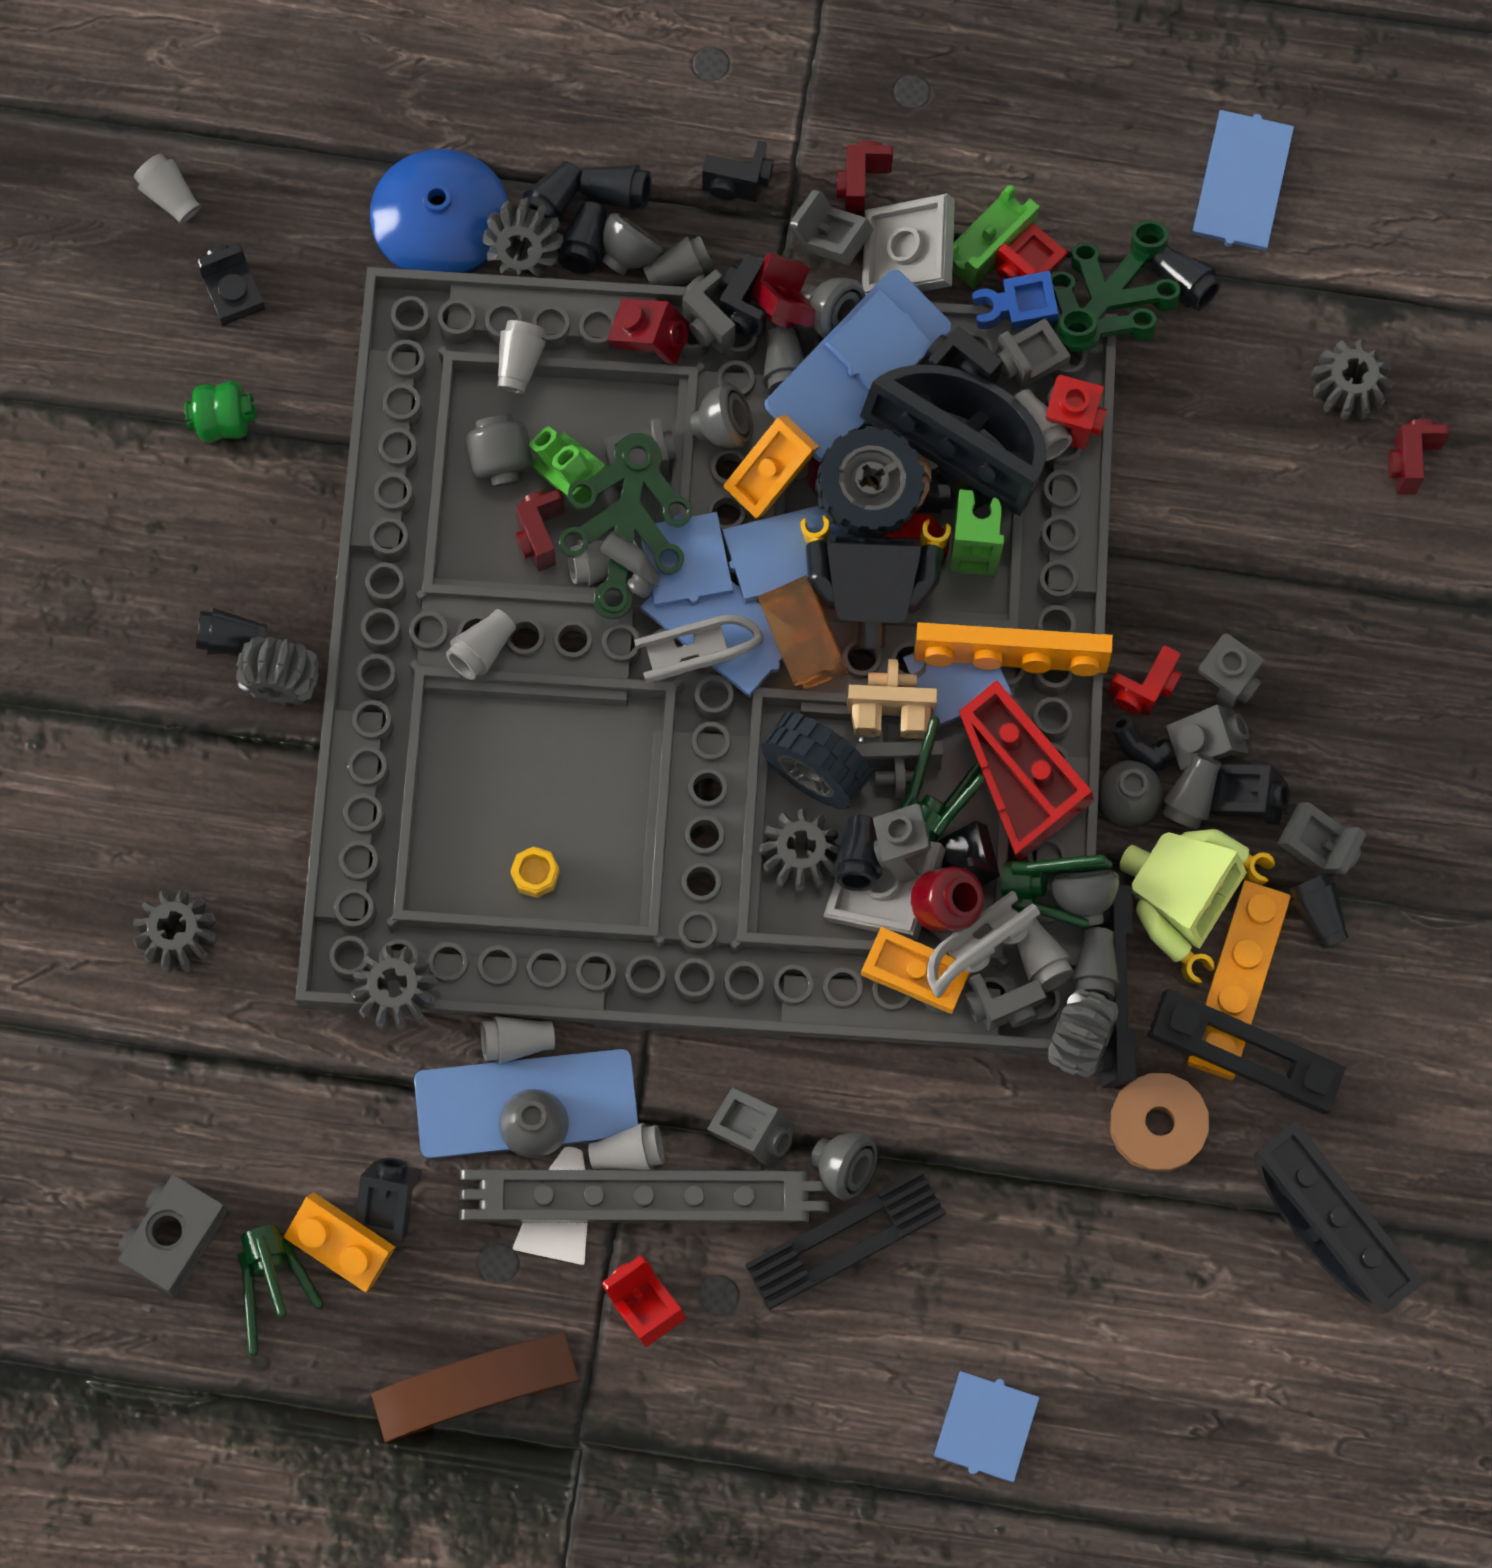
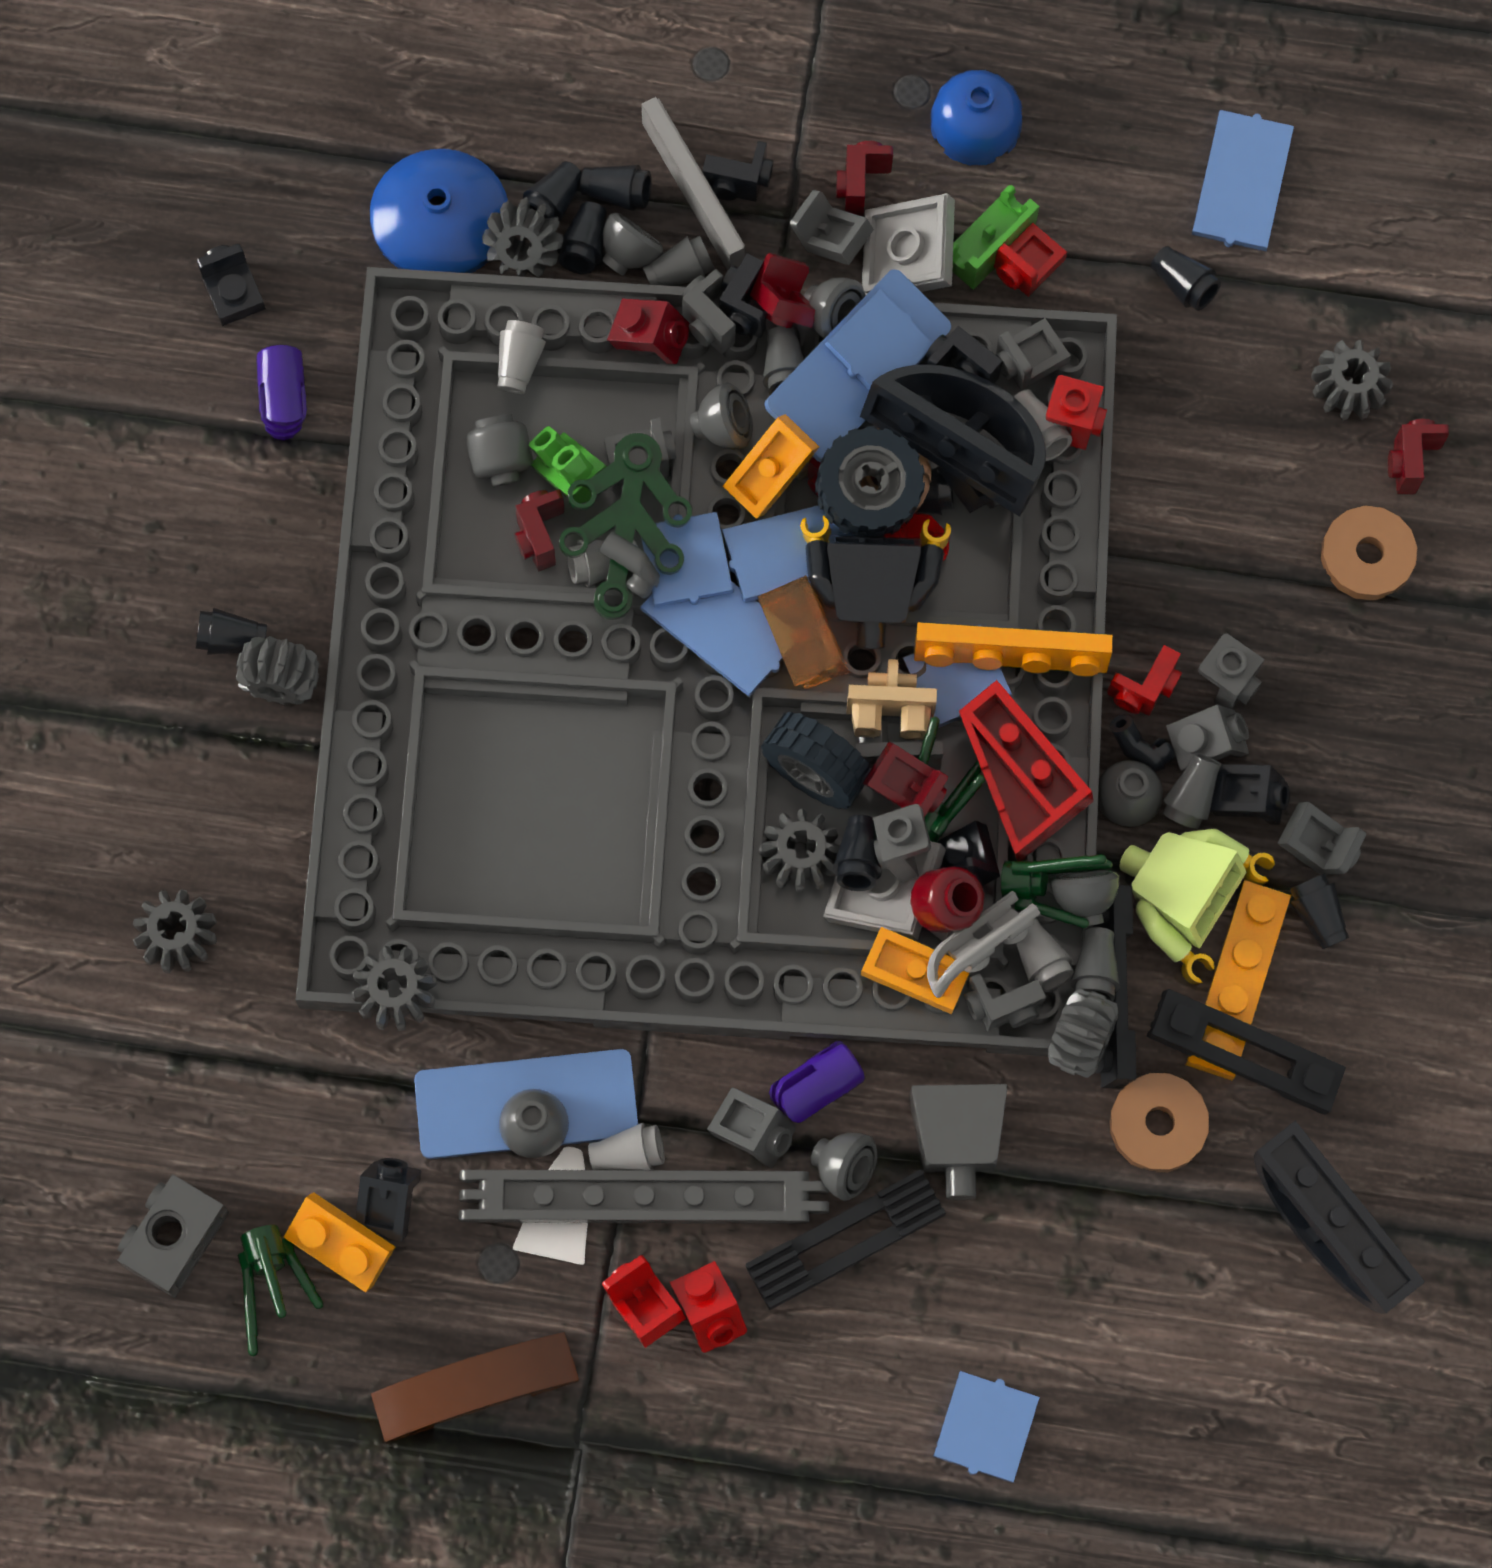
(165, 186): light grey cone -> none
(220, 411): green piece -> none
(281, 390): none -> dark purple arm
(479, 646): light grey cone -> none
(515, 1038): light grey cone -> none
(535, 872): yellow tile -> none
(692, 183): none -> light grey tile
(708, 646): light grey piece -> none
(709, 1307): none -> red bracket
(817, 1082): none -> dark purple arm
(906, 780): none -> dark red bracket
(958, 1131): none -> dark grey torso
(975, 541): bright green hinge -> none
(976, 117): none -> blue cylinder
(1025, 302): blue plate -> none
(1083, 327): dark green plant -> none
(1378, 528): none -> medium nougat tile

